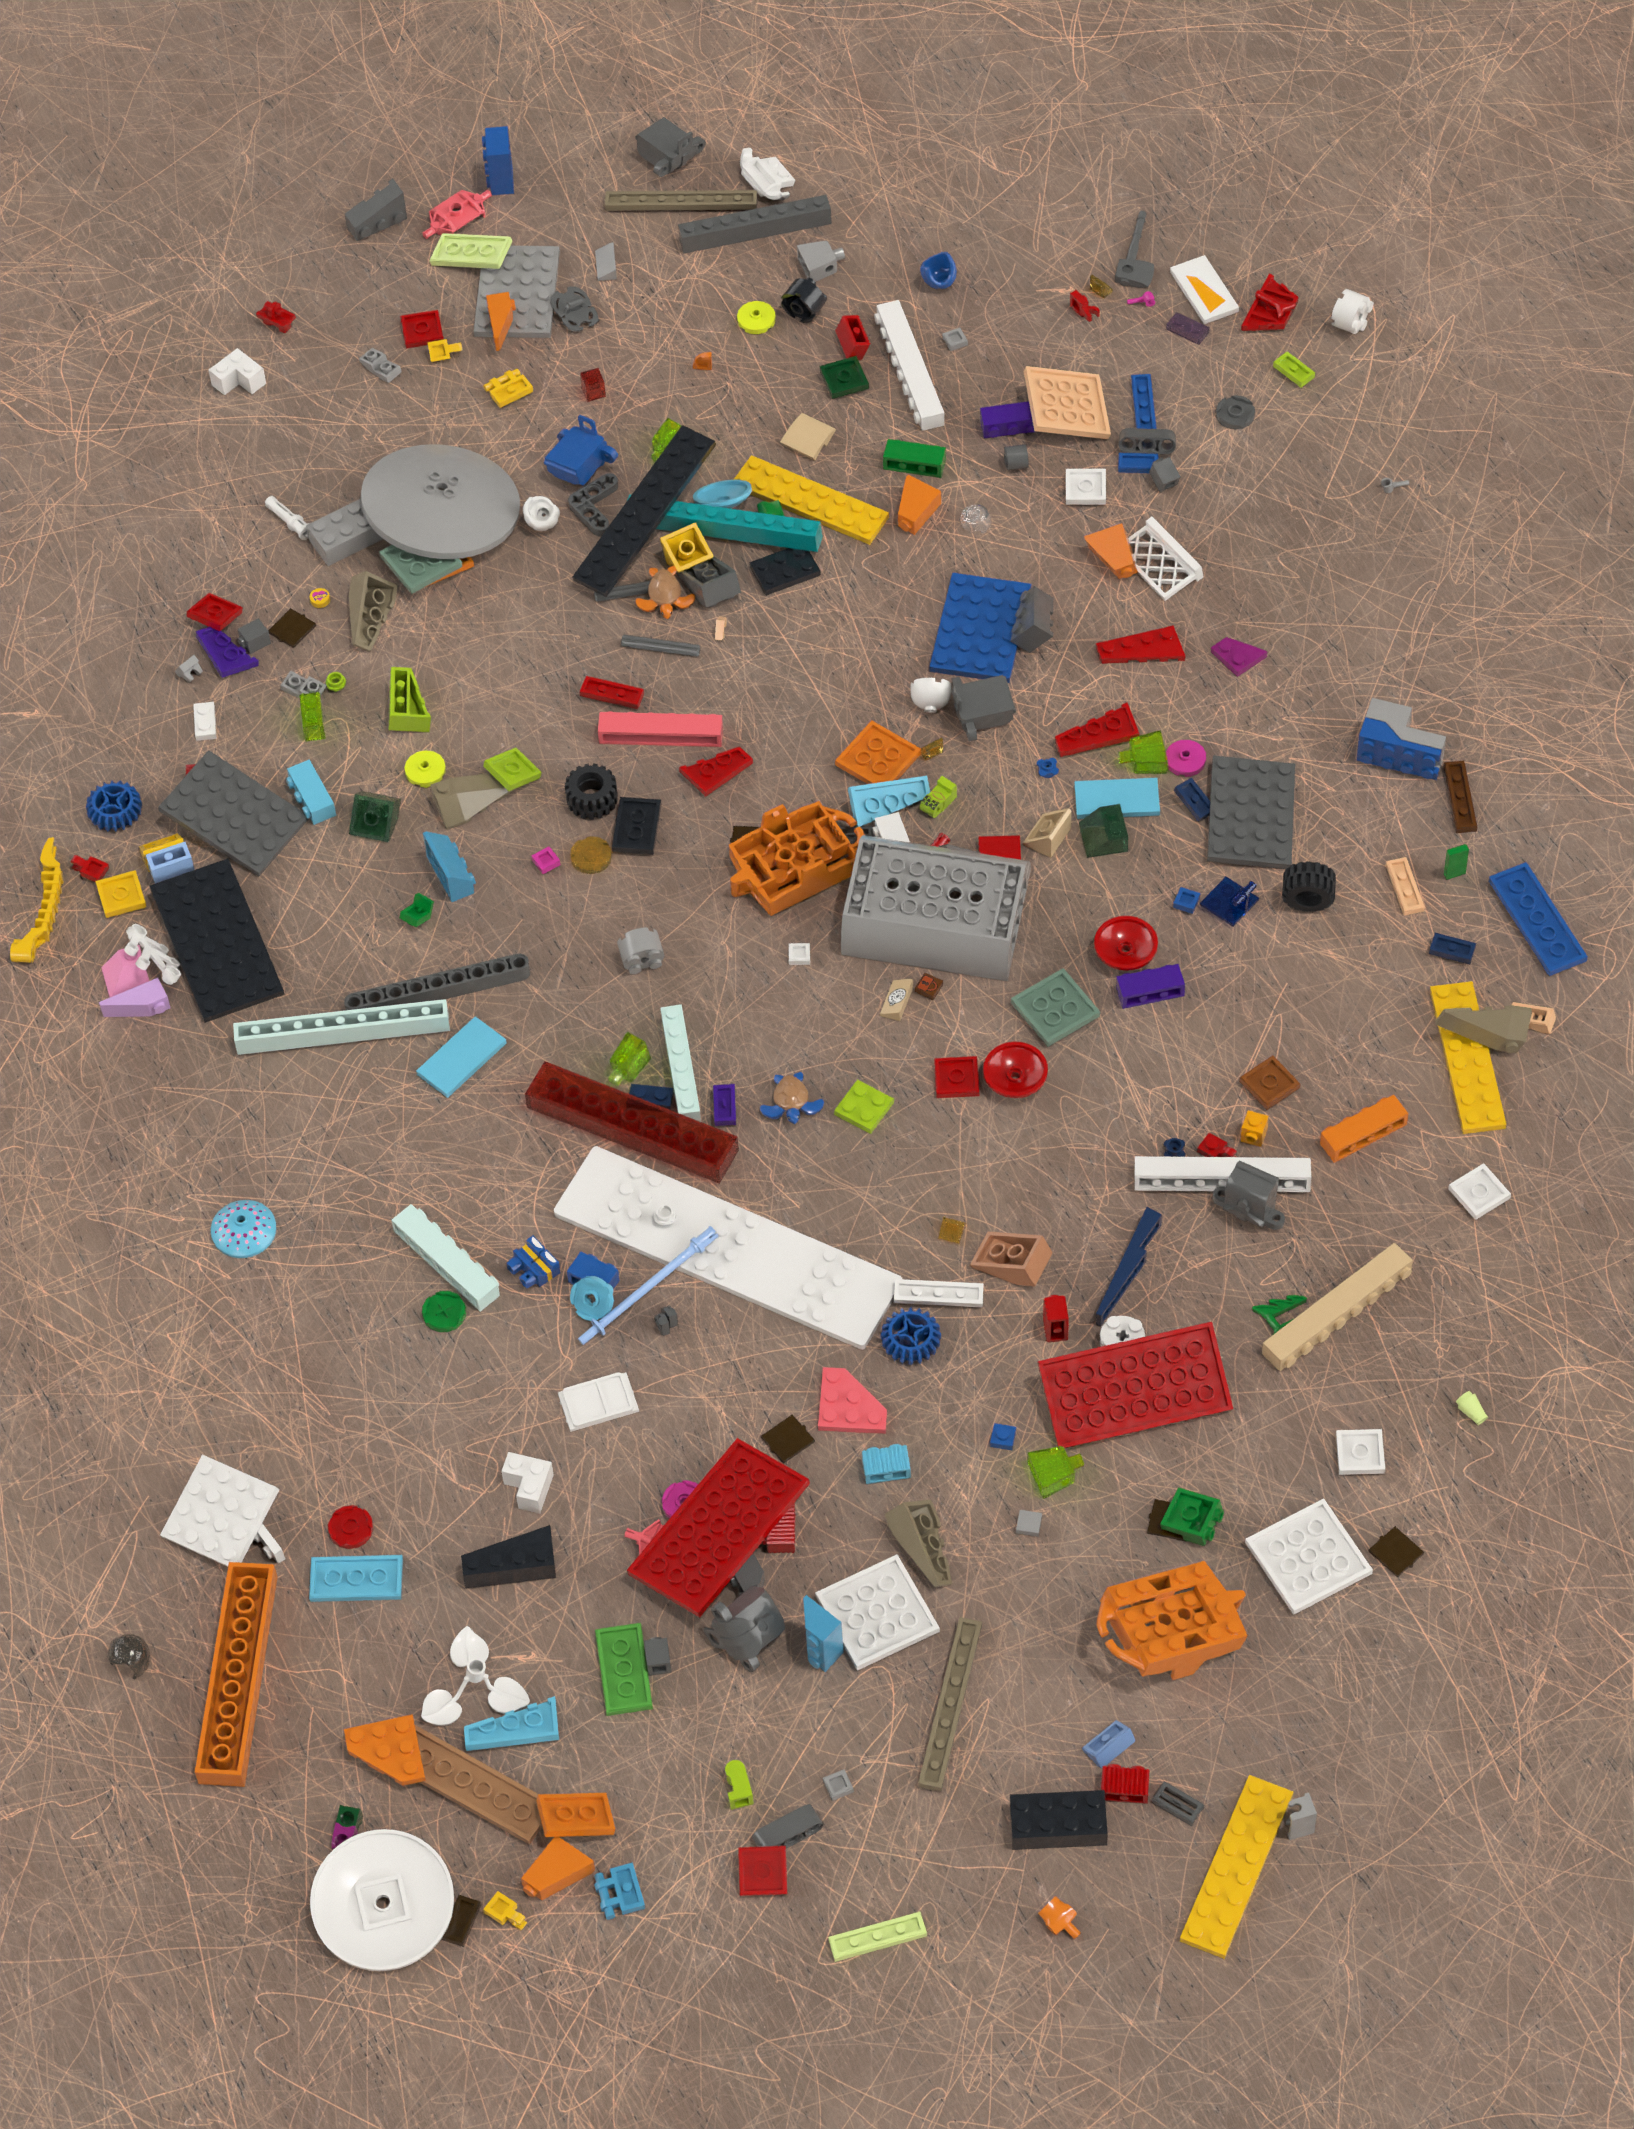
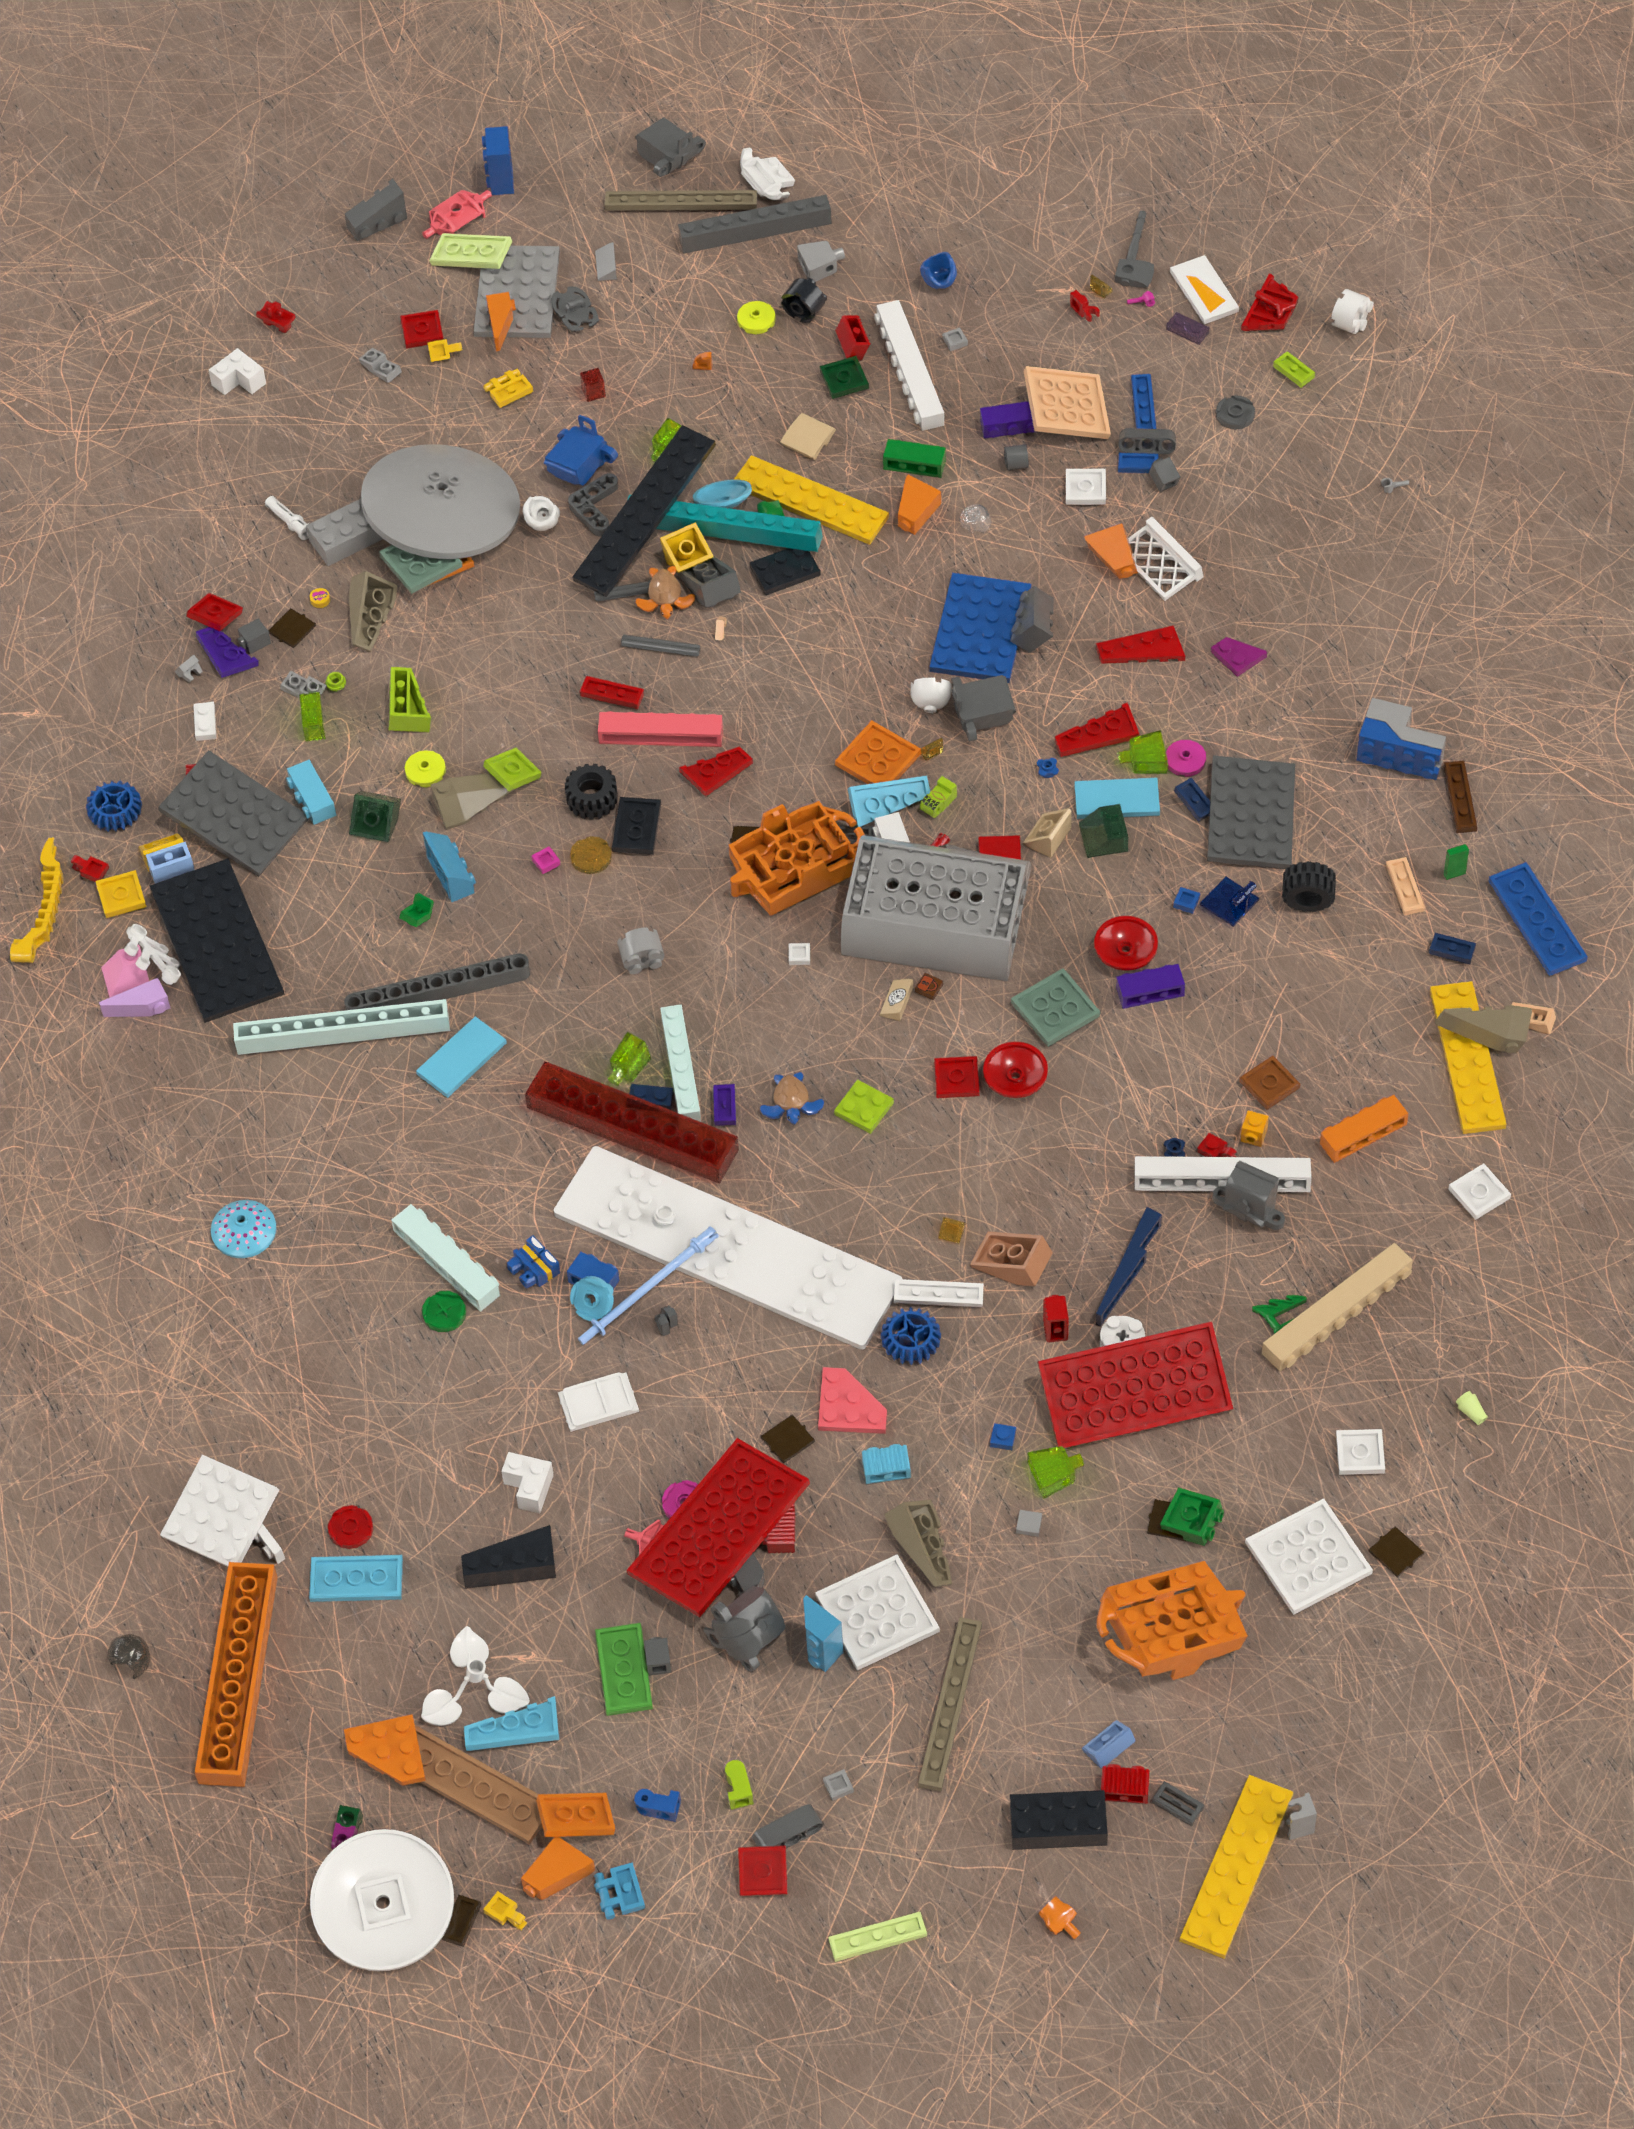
(658, 1805): none -> blue leg

